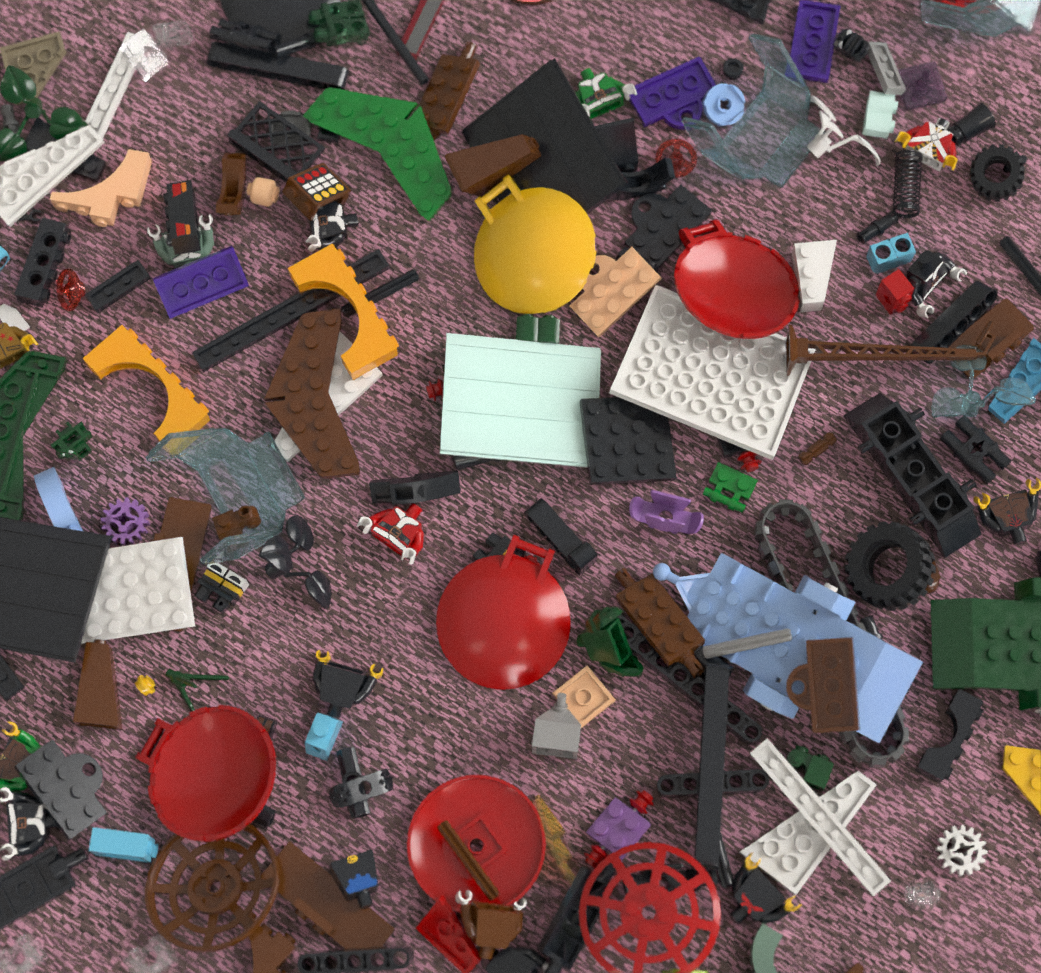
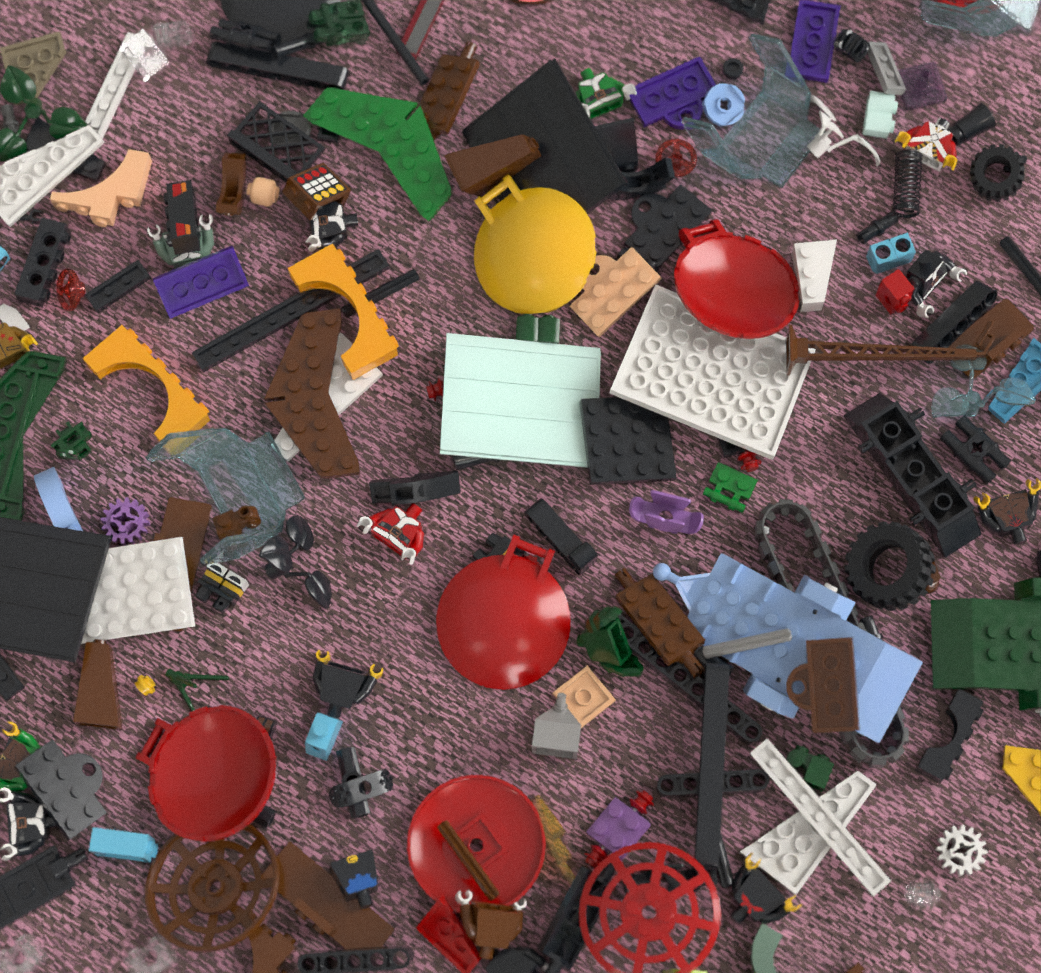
(817, 448): reddish brown axle -> none

